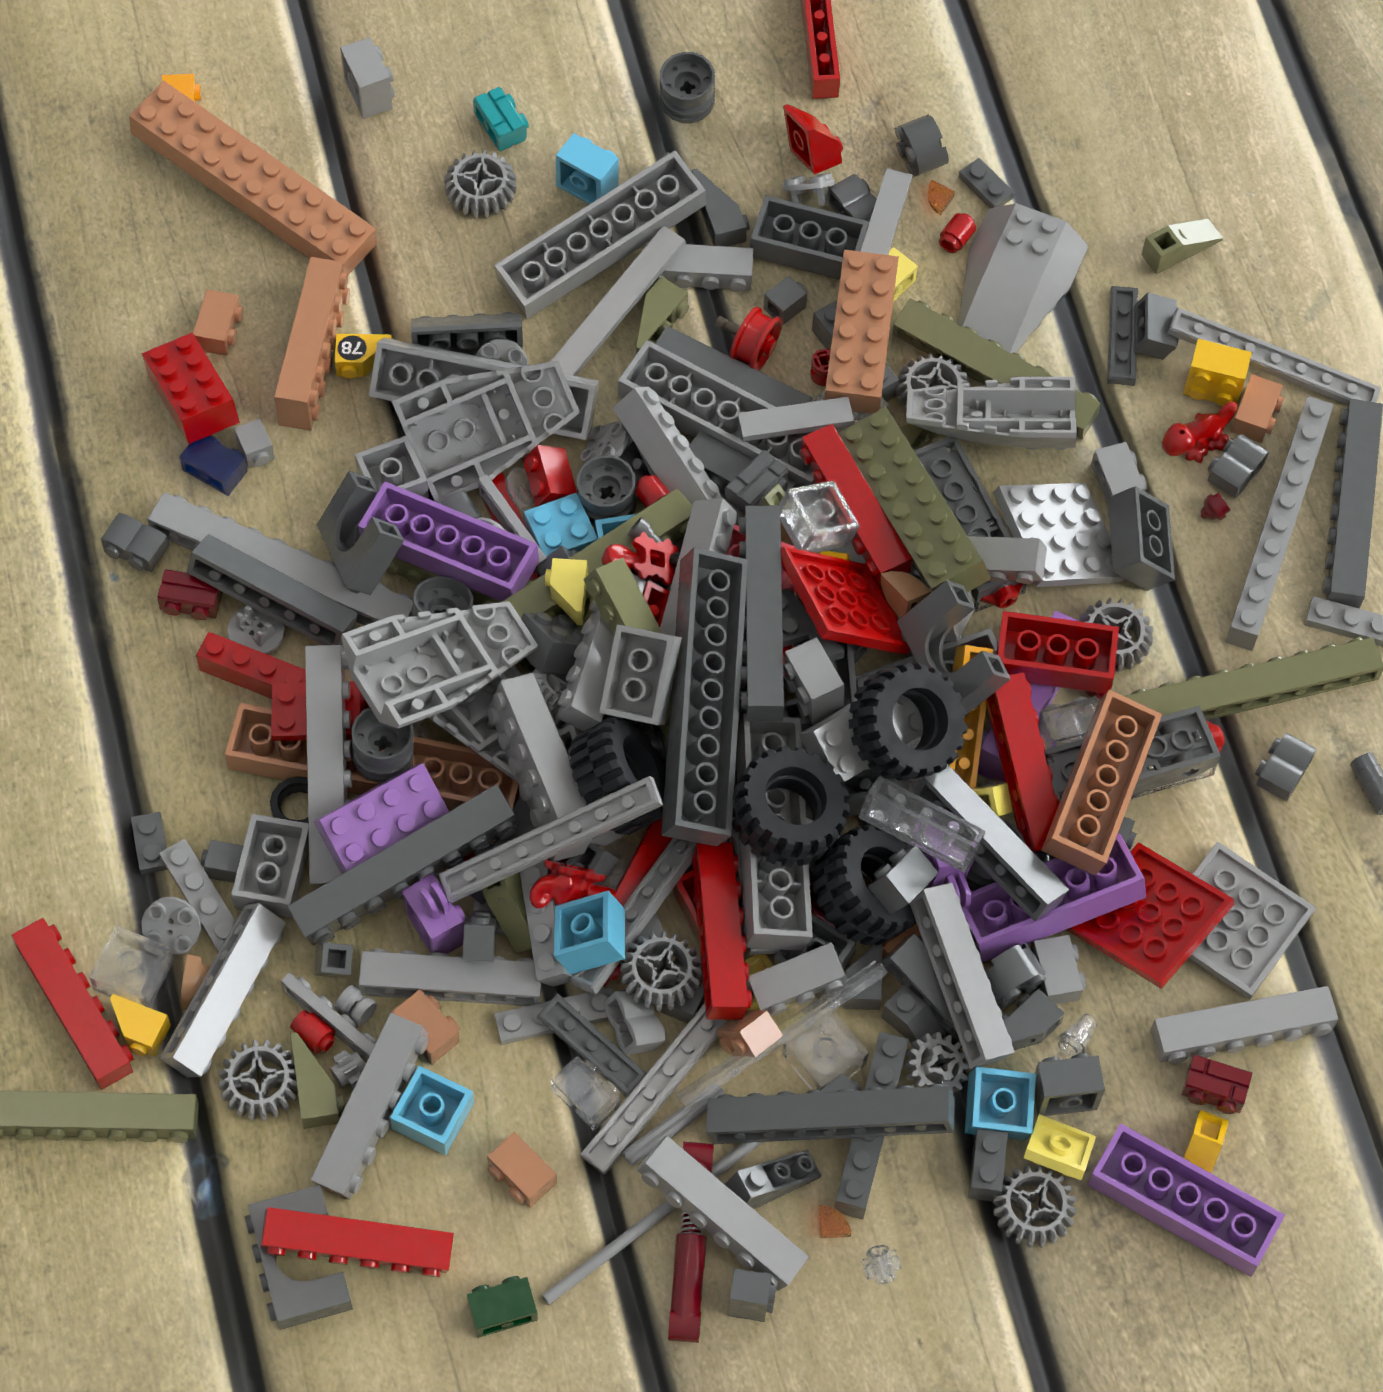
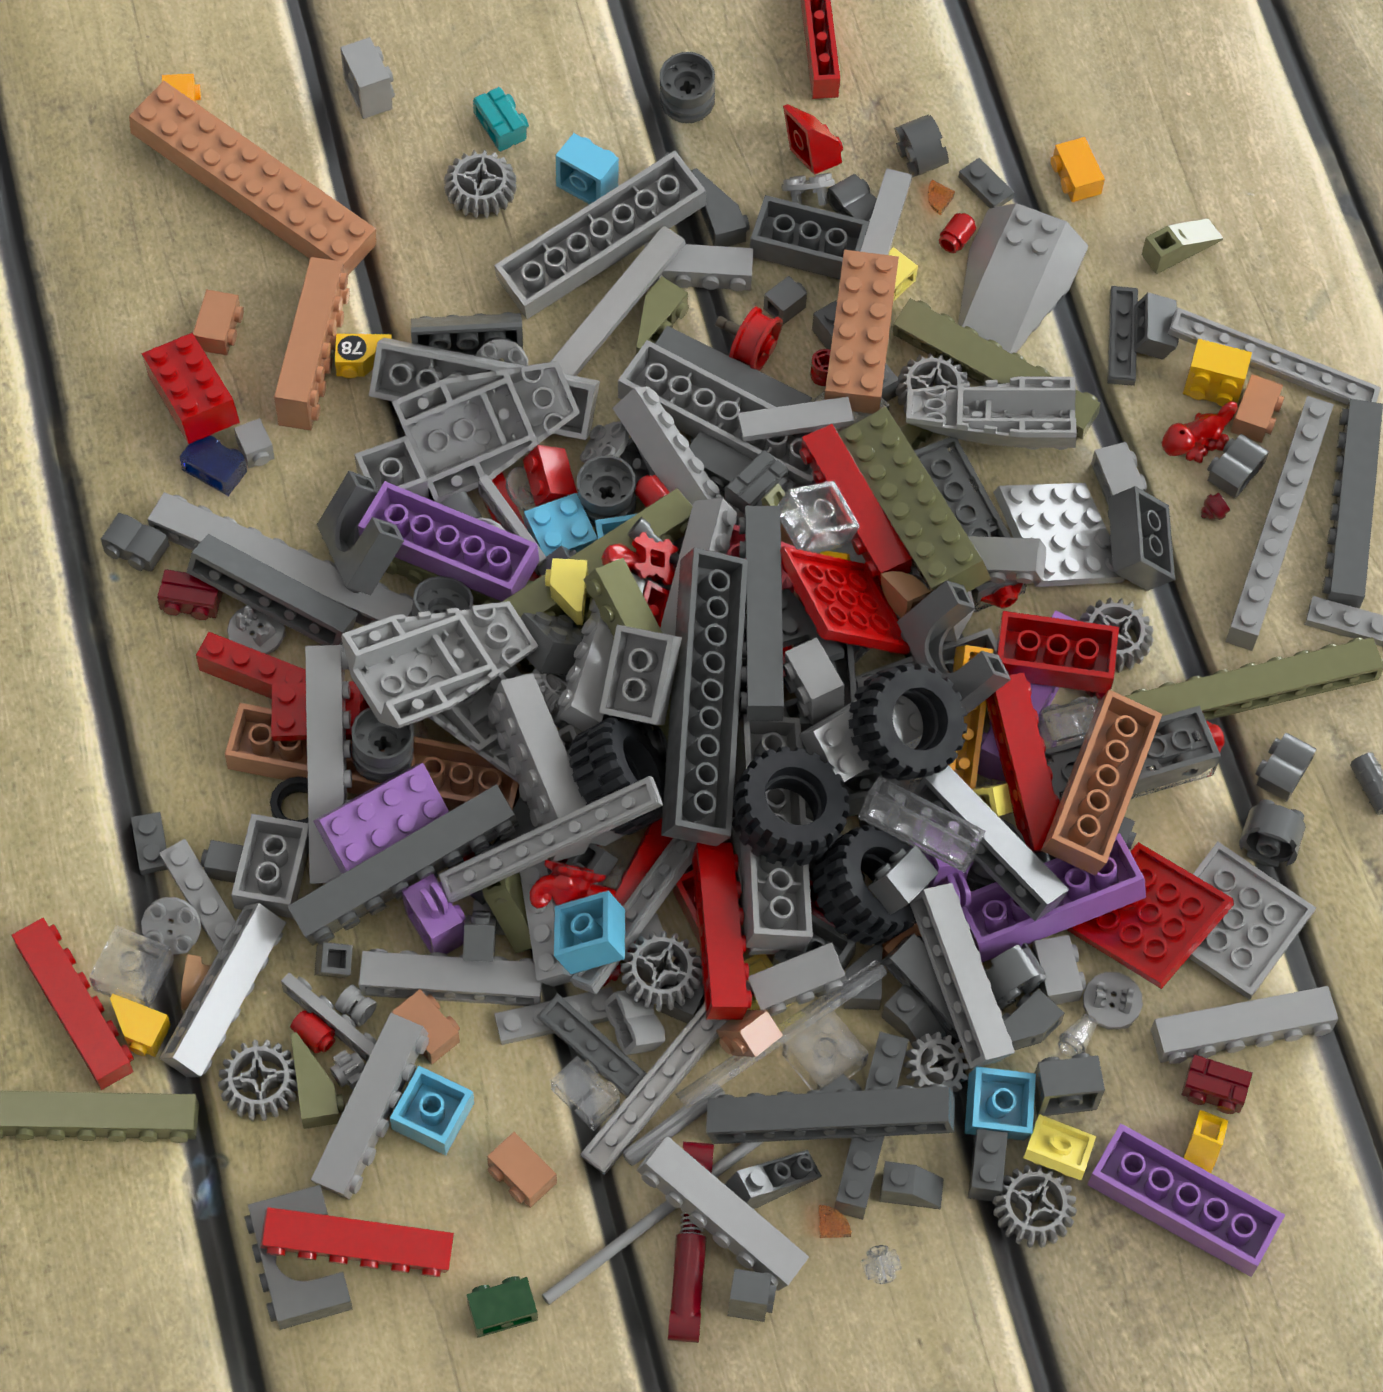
(910, 1186): none -> dark grey slope
(1077, 169): none -> light orange brick
(1126, 1002): none -> light grey plate
(1272, 833): none -> dark grey brick

